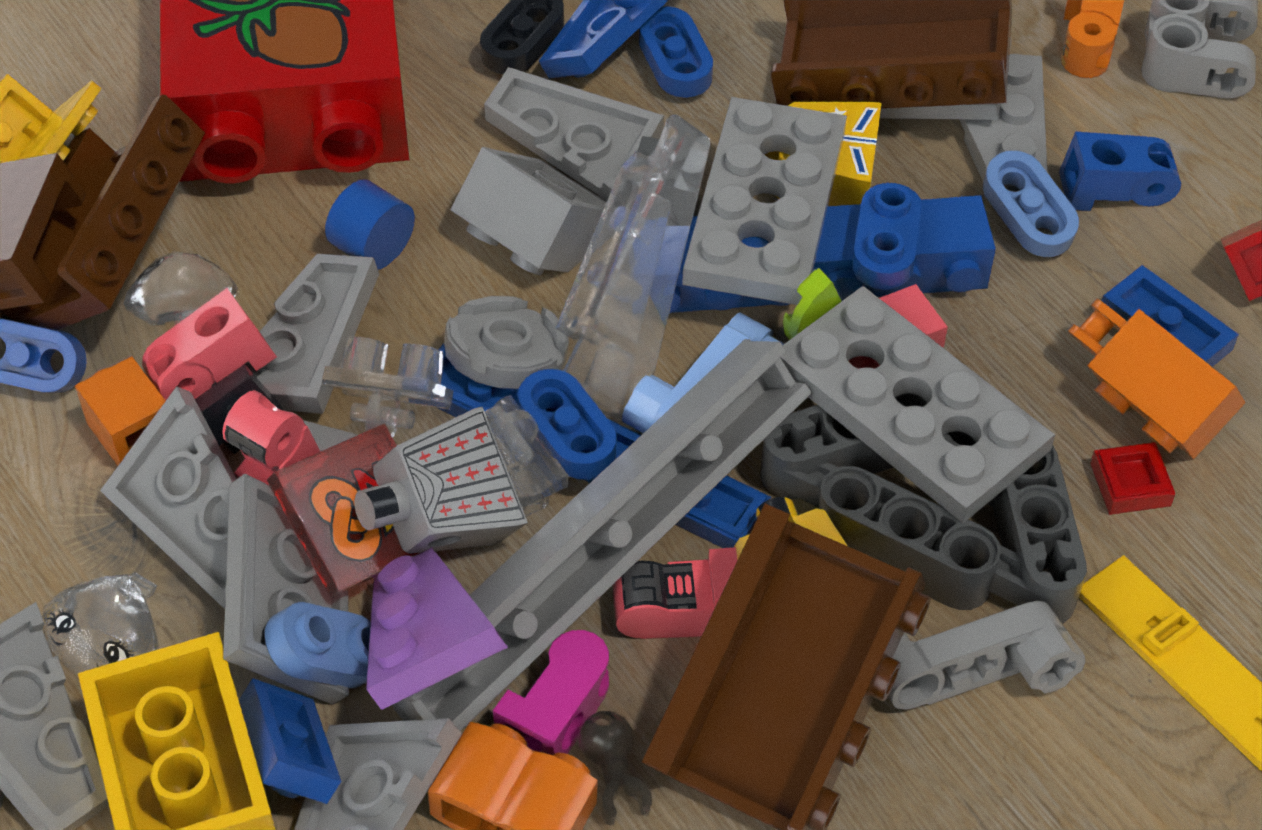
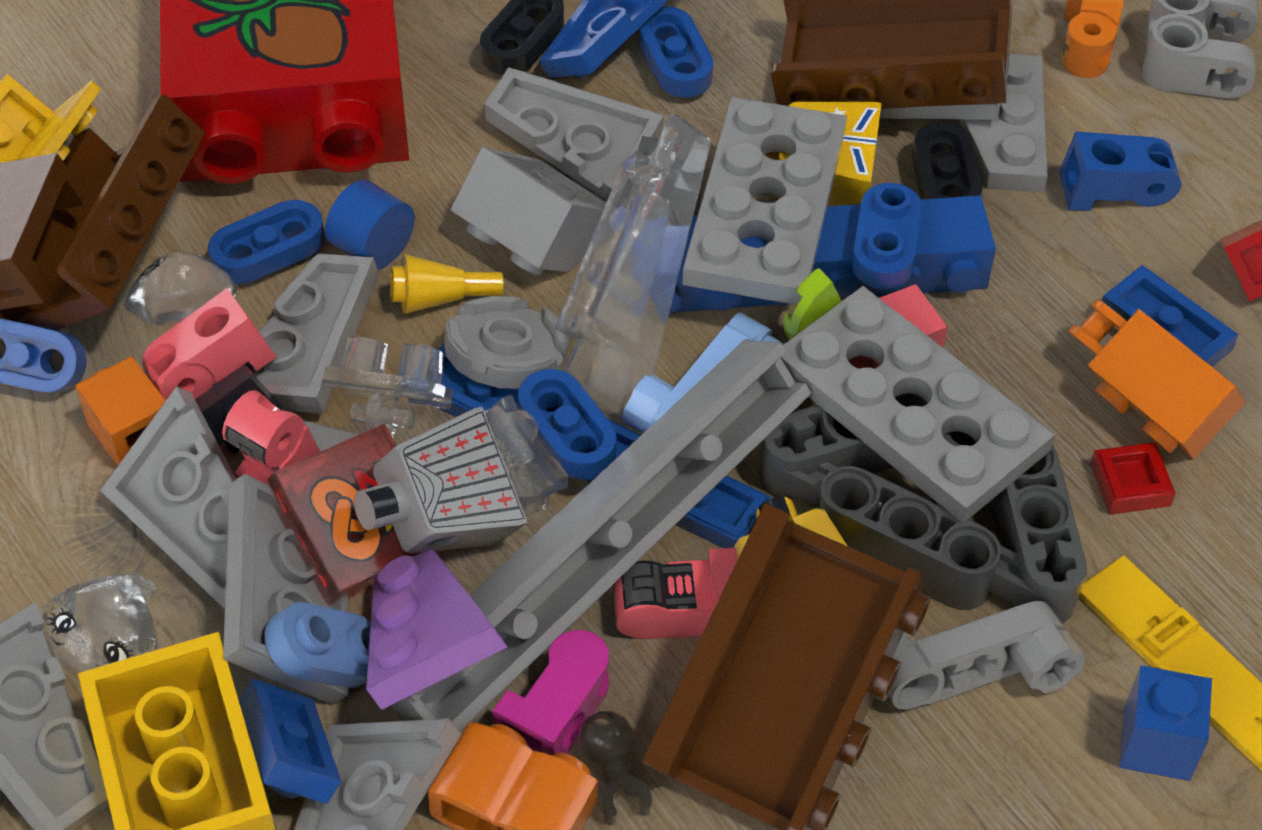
(267, 240): none -> blue plate
(428, 284): none -> yellow cone
(945, 162): none -> black plate
(1033, 207): medium blue plate -> none
(1166, 723): none -> blue brick

